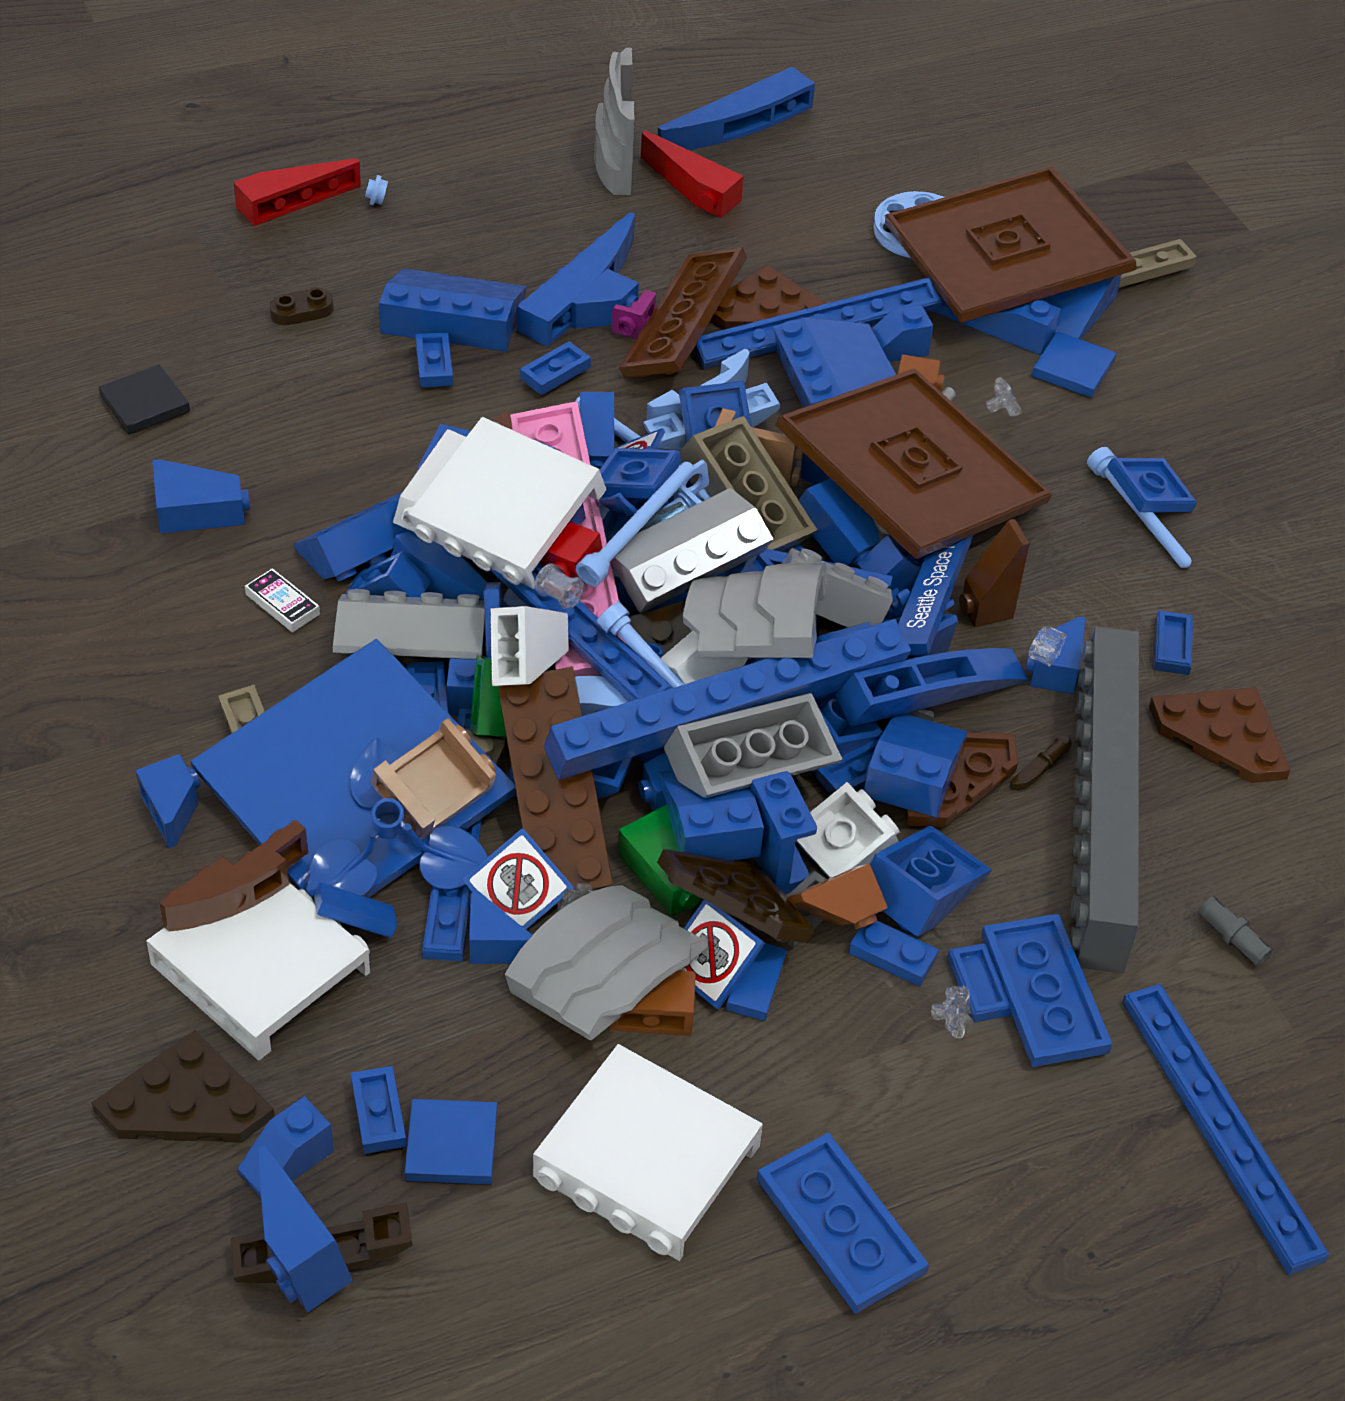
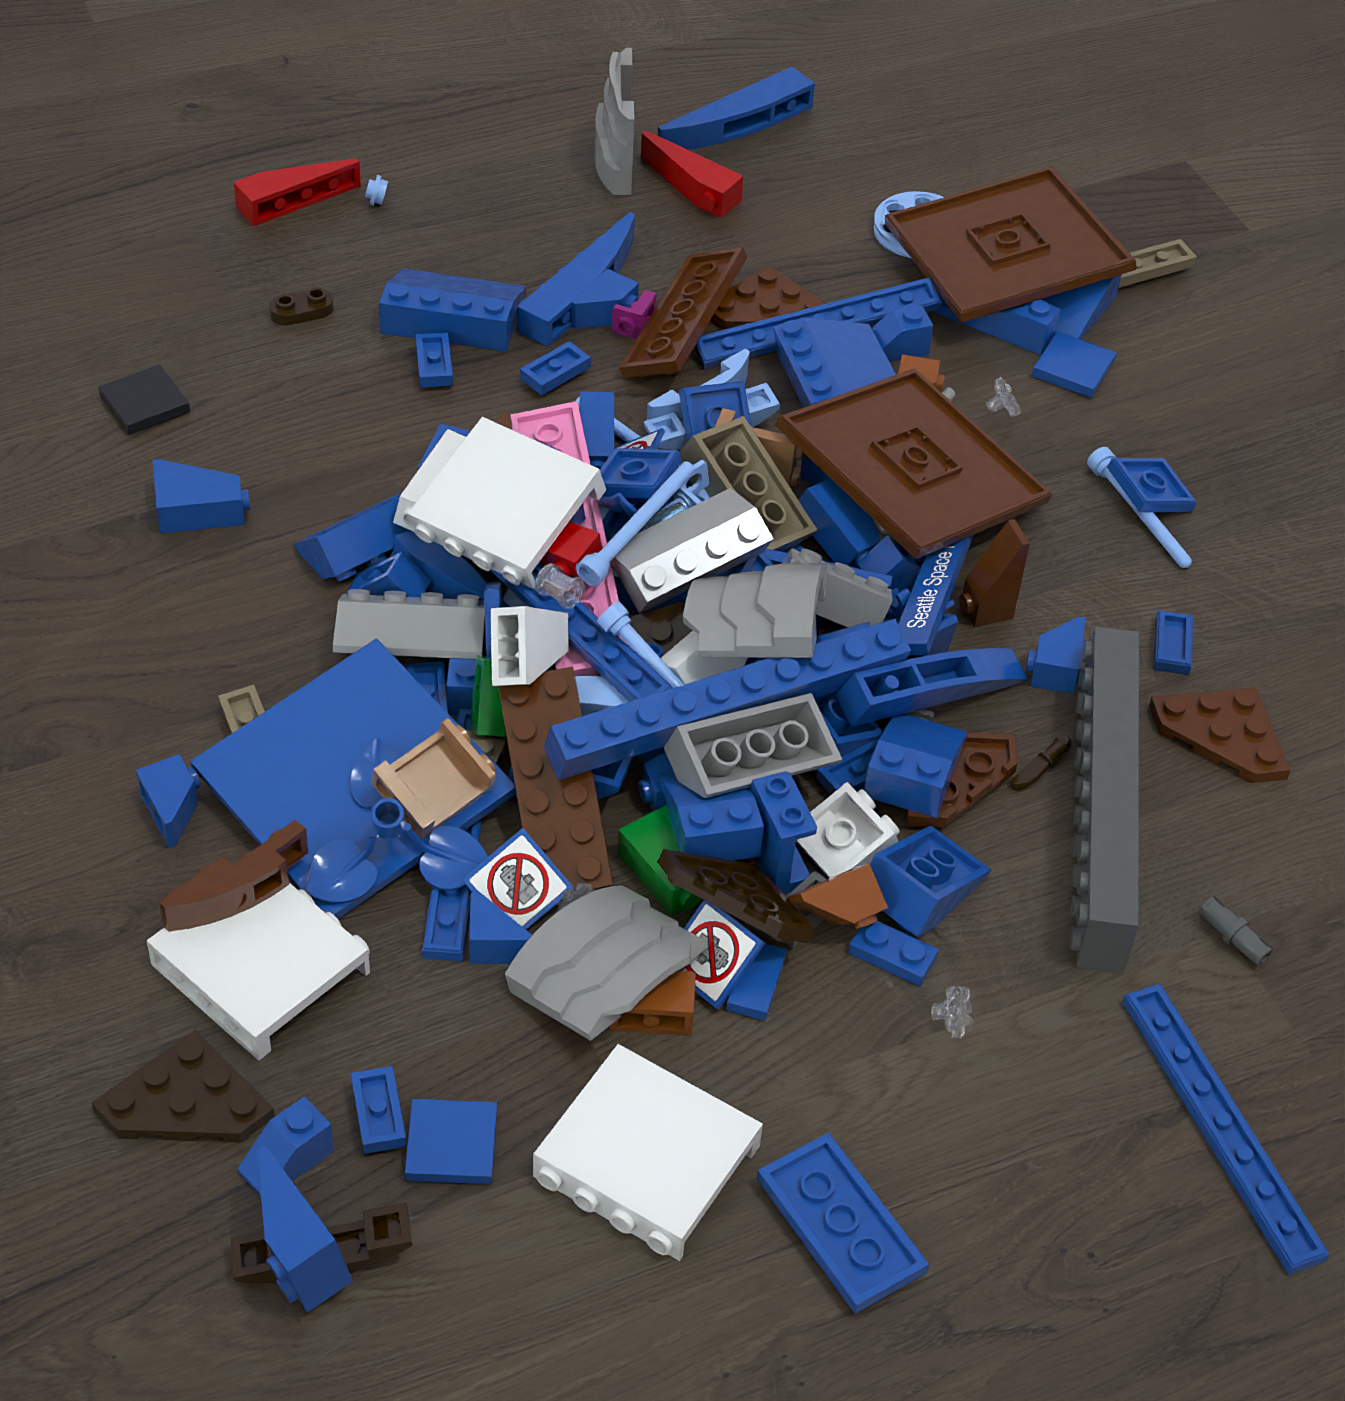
(282, 600): tile -> none
(355, 910): blue tile -> none
(977, 971): blue tile -> none
(1046, 990): blue plate -> none
(1047, 645): clear piece -> none

